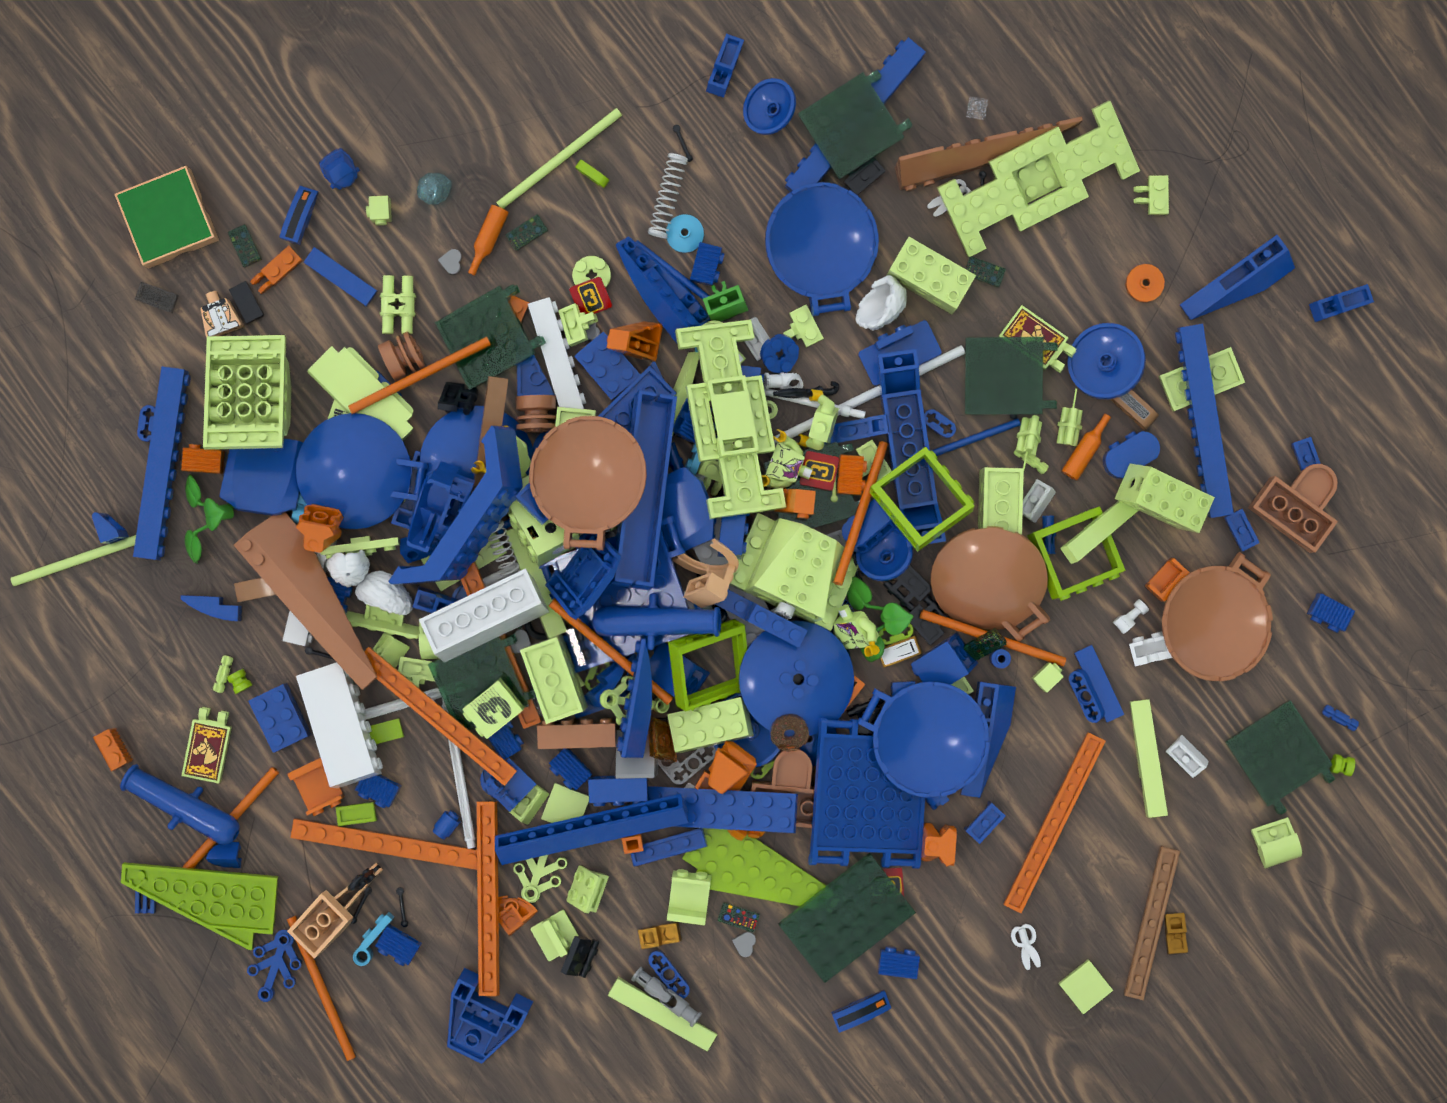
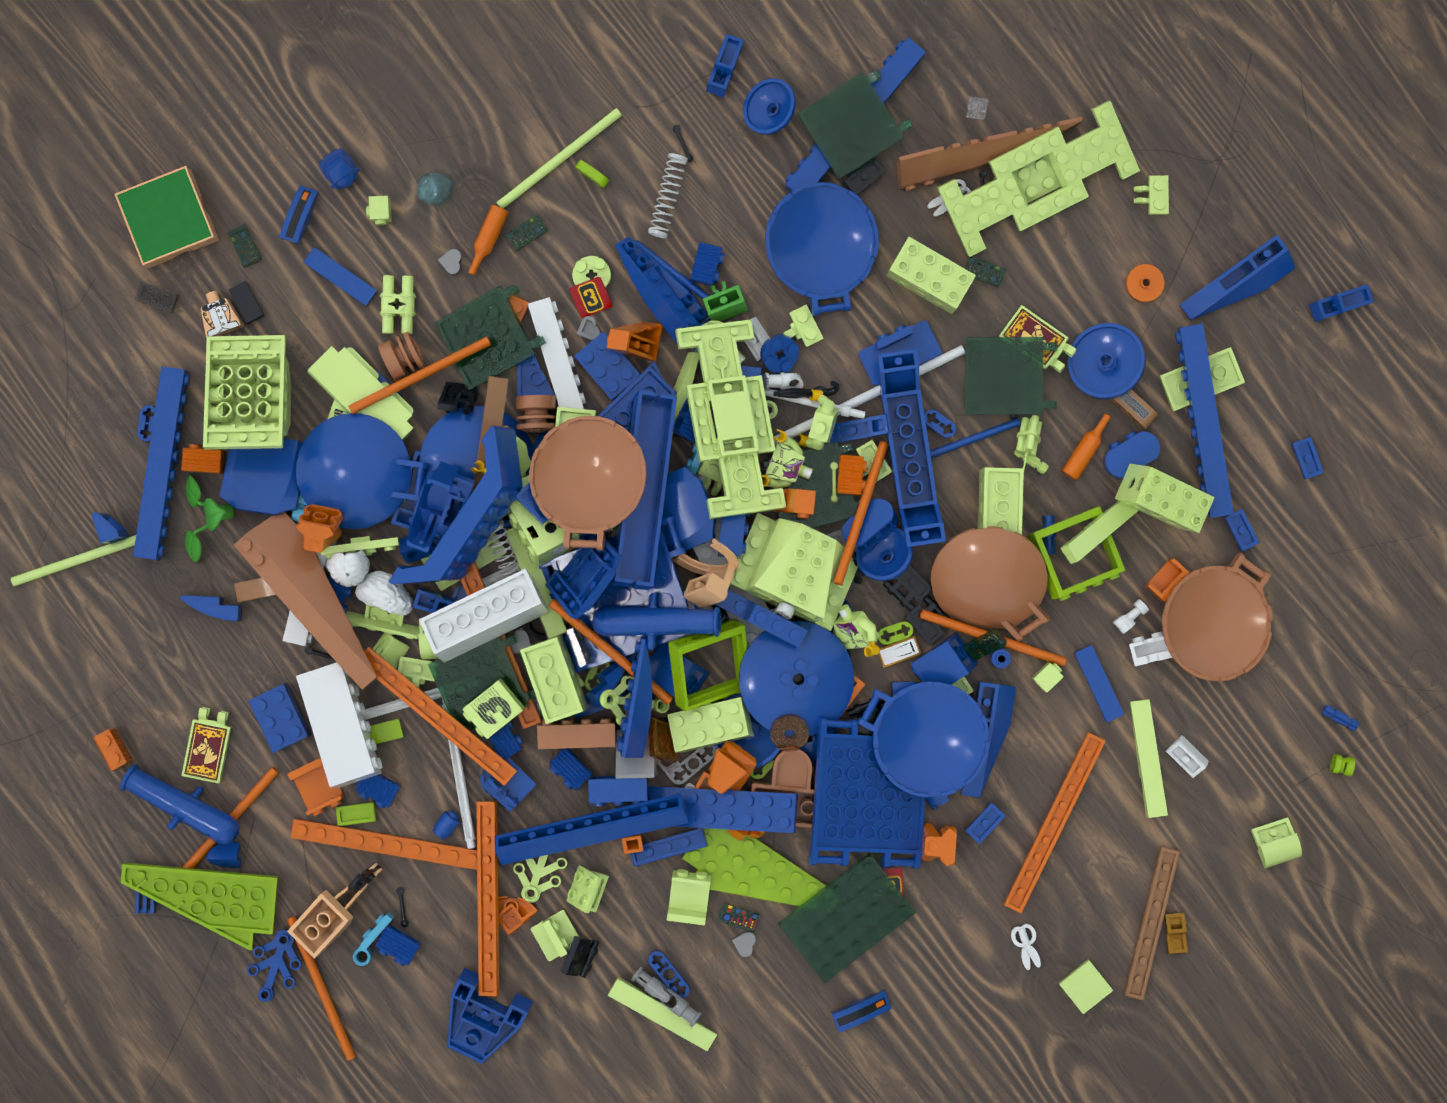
(223, 672): yellowish green axle -> none
(239, 681): lime wheel -> none
(277, 269): orange hinge -> none
(367, 891): black hinge -> none
(529, 805): yellowish green slope -> none
(564, 804): yellowish green tile -> none
(576, 323): yellowish green hinge -> none
(659, 935): pearl gold slope -> none
(675, 460): blue pin -> none
(685, 243): medium azure dish -> none
(823, 470): sticker -> none
(882, 303): white hair -> none
(893, 615): bright green plant -> none
(897, 516): lime window -> none
(898, 963): blue brick -> none
(1037, 500): white slope -> none
(1069, 425): yellowish green piece -> none
(1075, 684): blue beam -> none
(1279, 754): clear green plate -> none
(1299, 507): nougat brick -> none
(1330, 612): blue brick -> none

